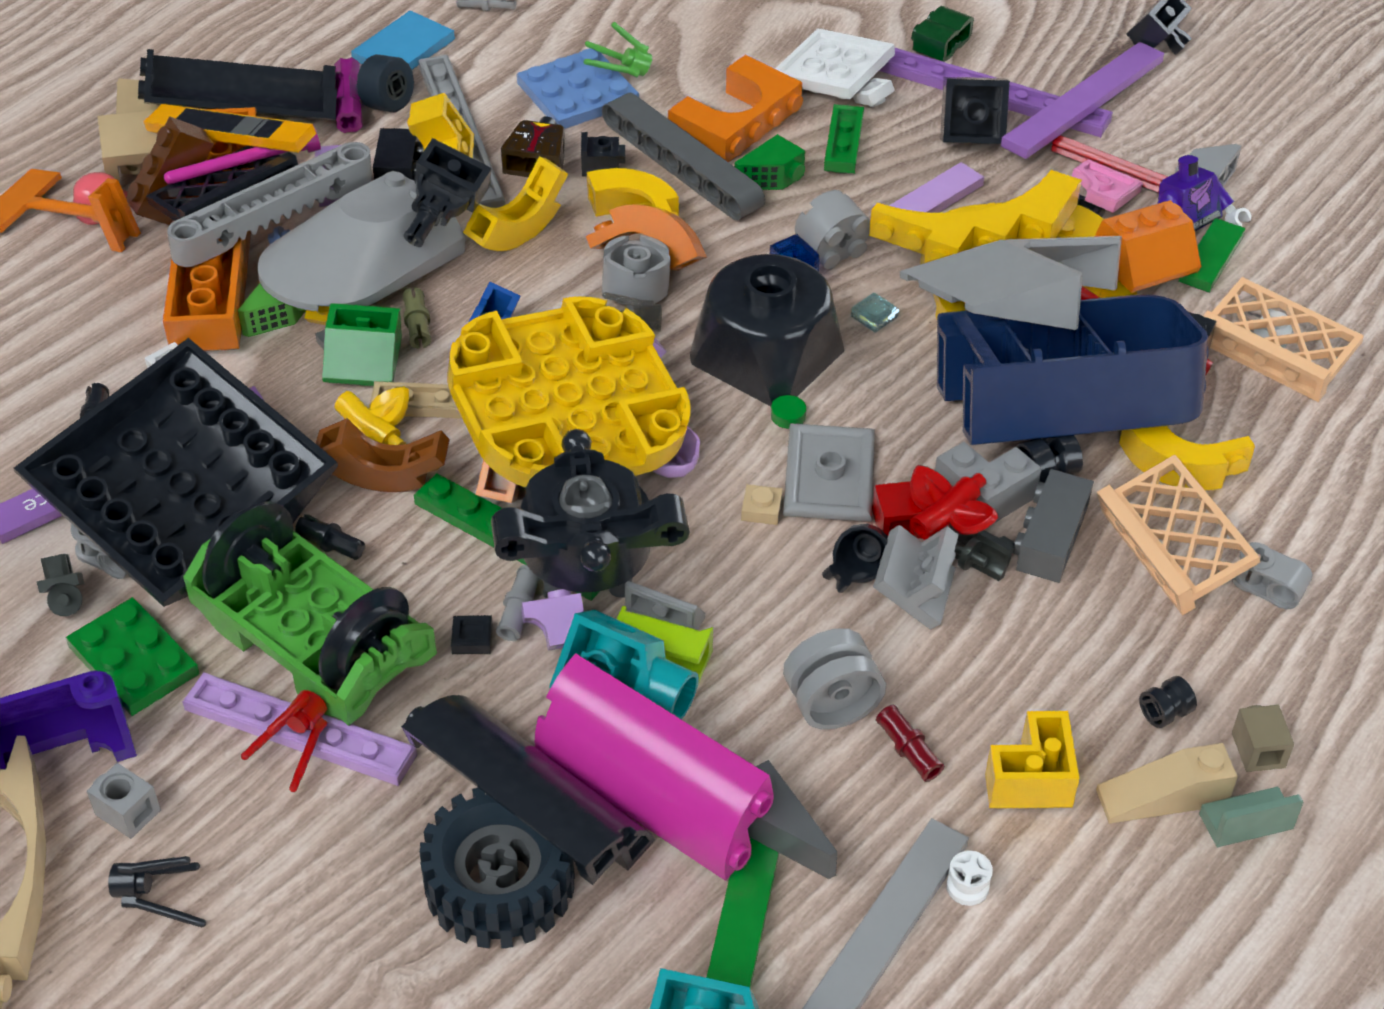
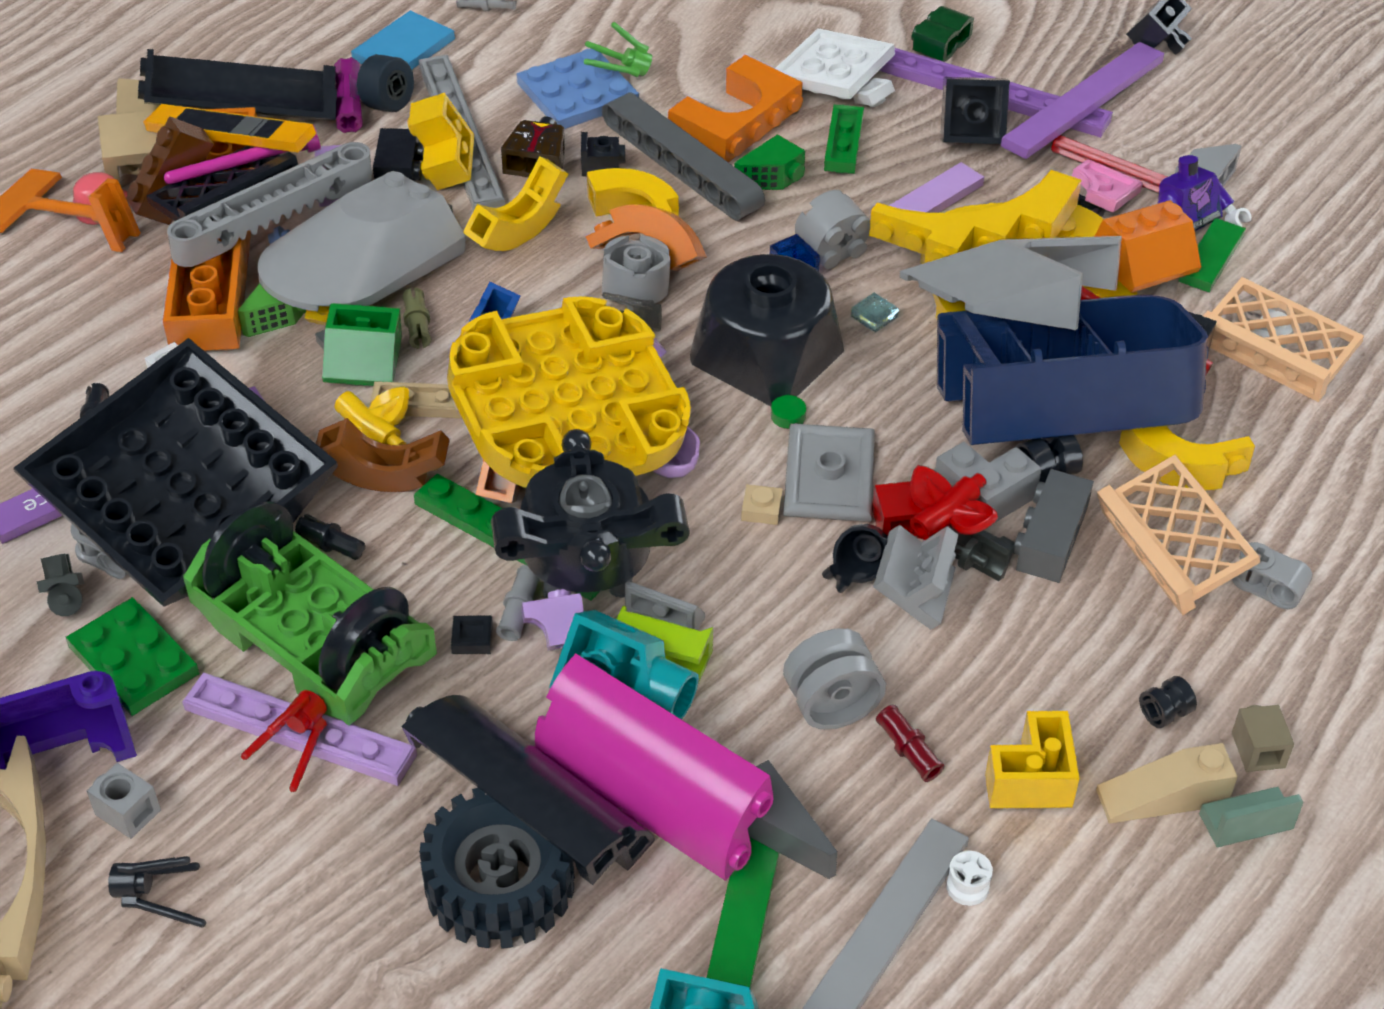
(445, 188): black brick -> none

